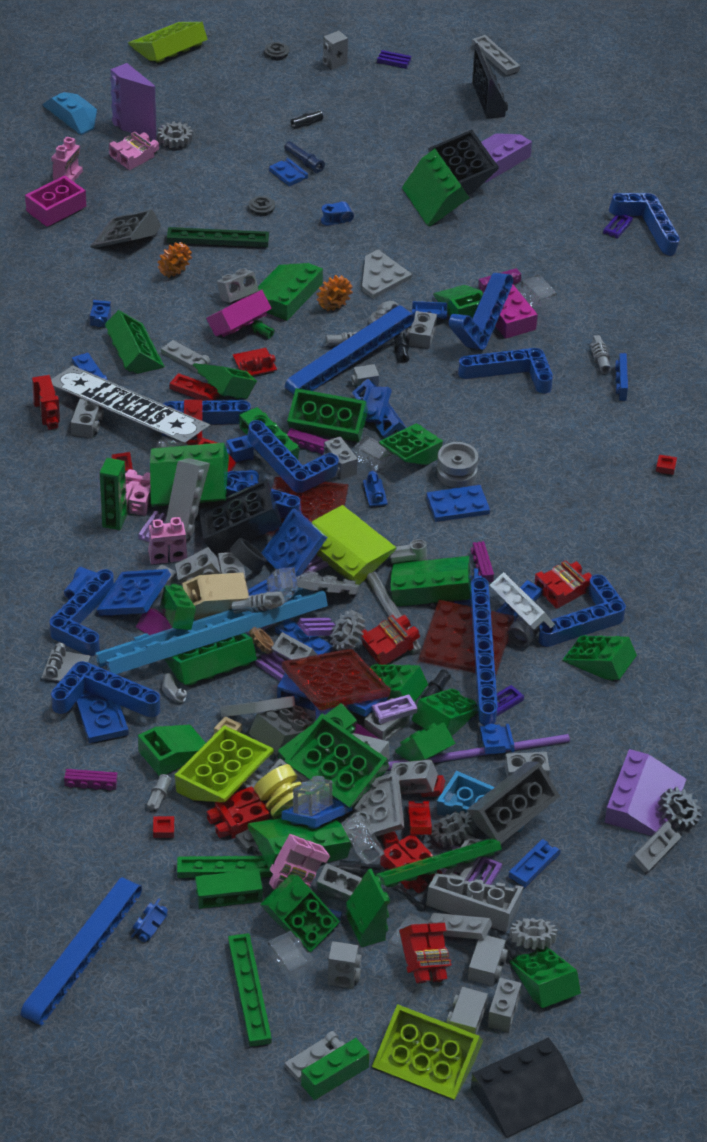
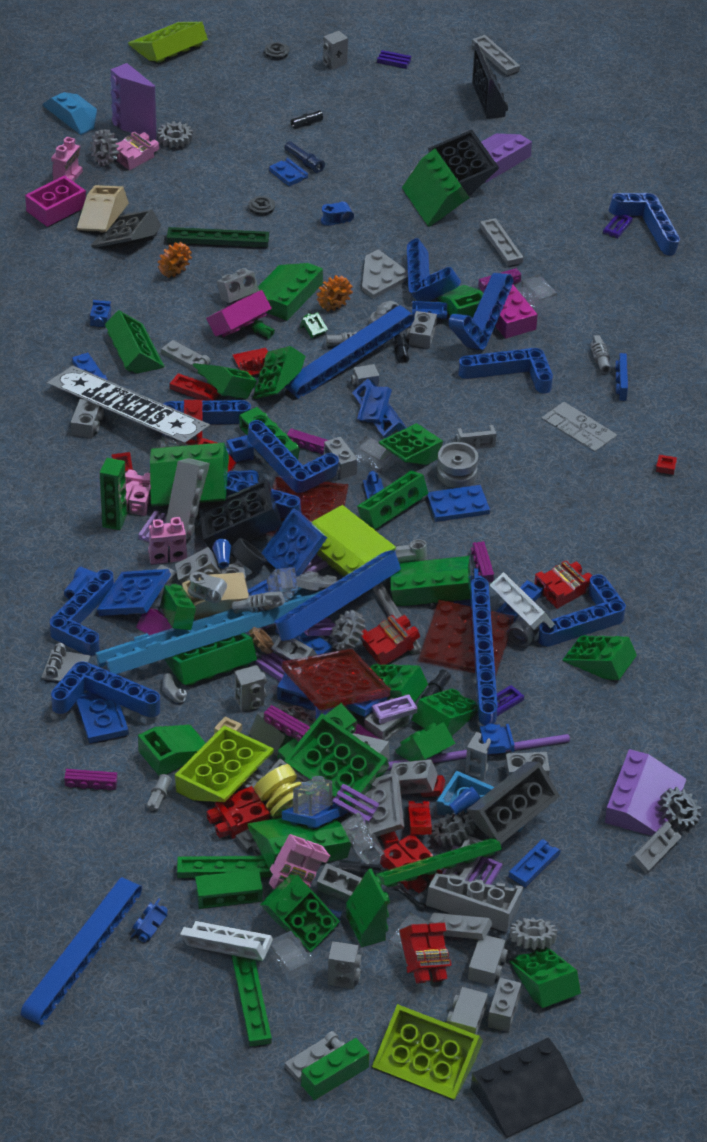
(45, 398): red hips -> none
(102, 208): none -> tan slope
(104, 147): none -> light grey gear
(163, 826): red plate -> none
(207, 588): none -> light grey piece
(222, 552): none -> blue cone
(227, 943): none -> white fence
(250, 688): none -> light grey brick
(255, 707): light grey beam -> none
(278, 370): none -> green slope
(285, 723): none -> magenta piece
(313, 324): none -> bracket
(327, 415): green brick -> none
(337, 595): none -> blue beam
(340, 794): none -> medium lavender tile
(393, 499): none -> green brick
(420, 282): none -> blue beam
(464, 800): none -> blue cone
(477, 757): none -> light grey hinge
(478, 439): none -> light grey hinge
(501, 242): none -> light grey plate
(579, 426): none -> light grey sticker

